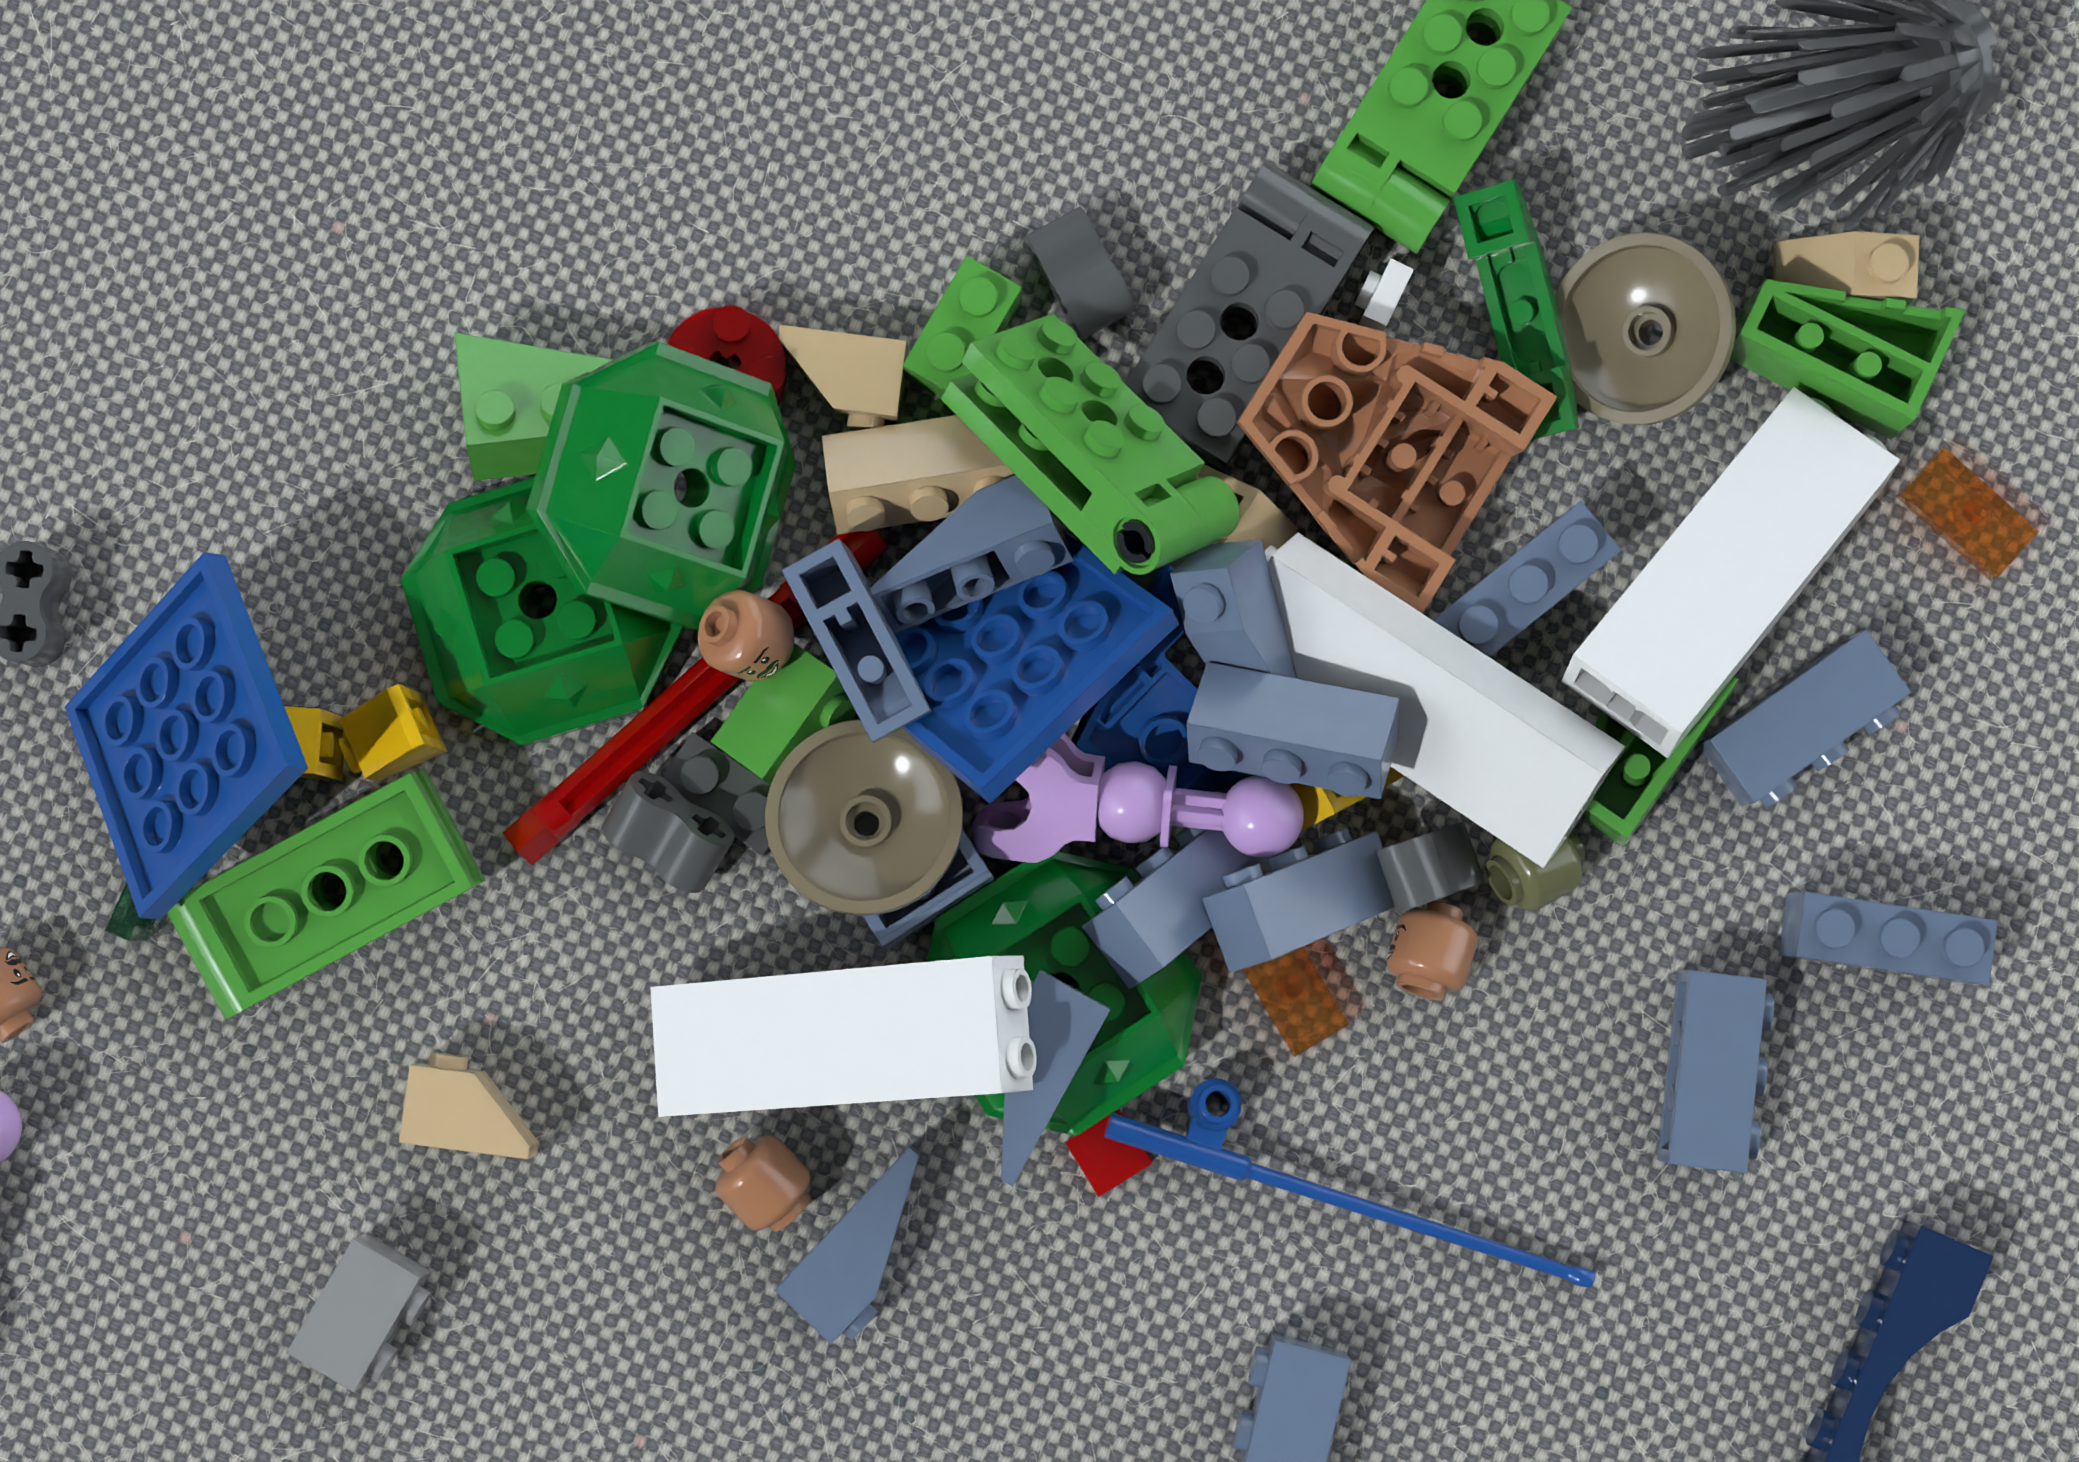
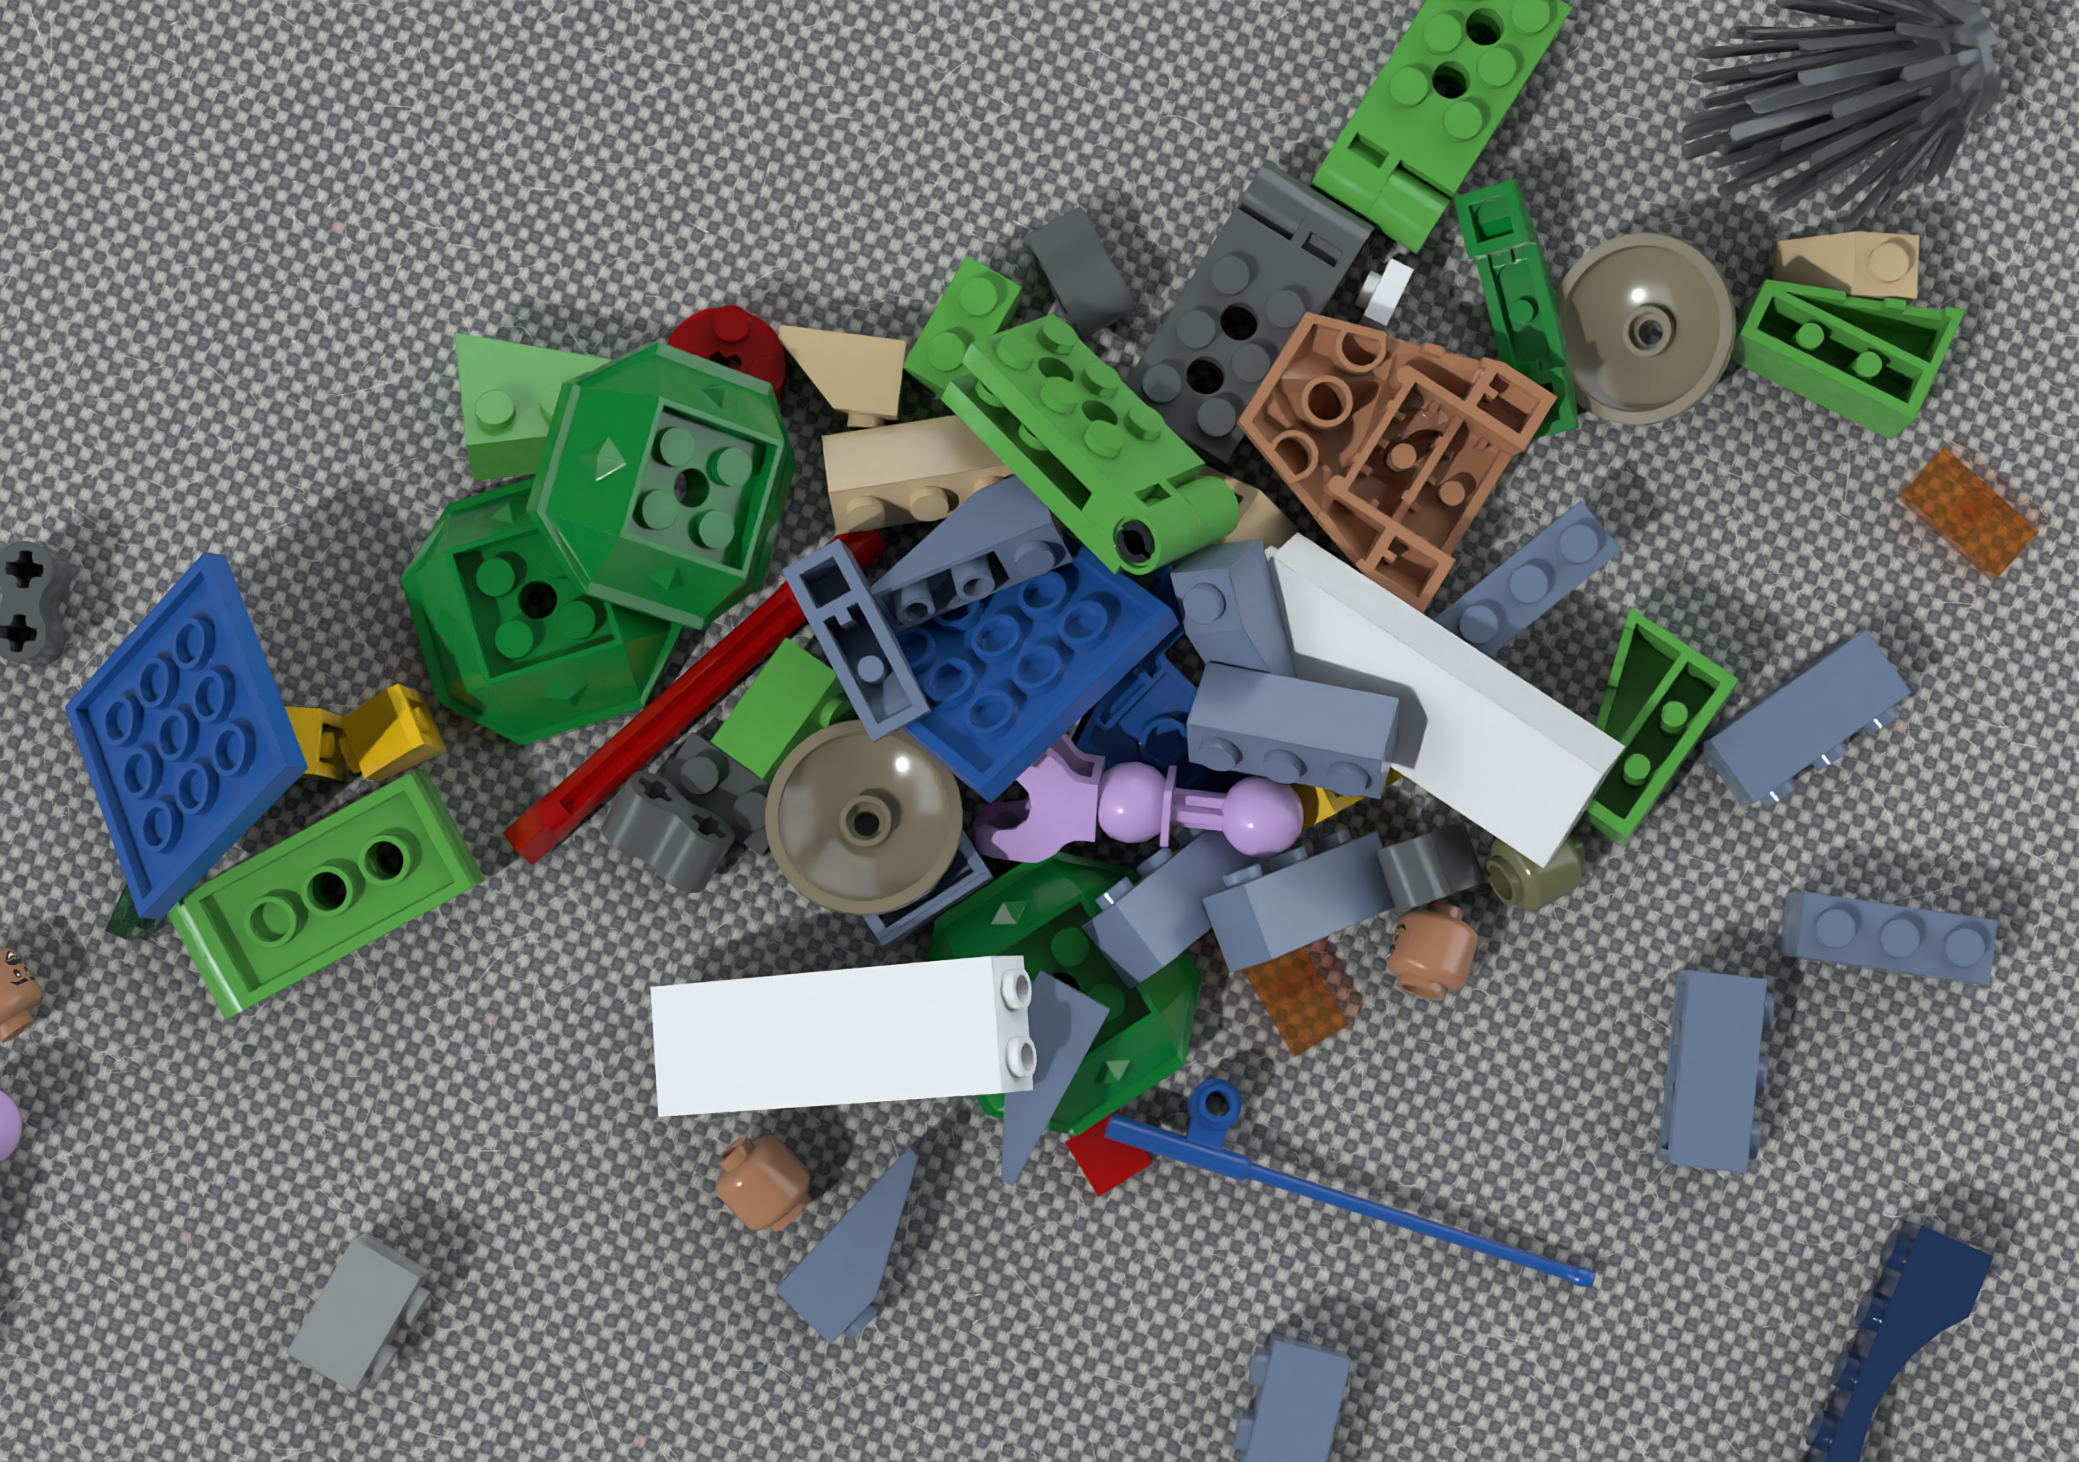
(461, 1111): tan slope -> none
(746, 635): nougat head -> none
(1729, 571): white brick -> none

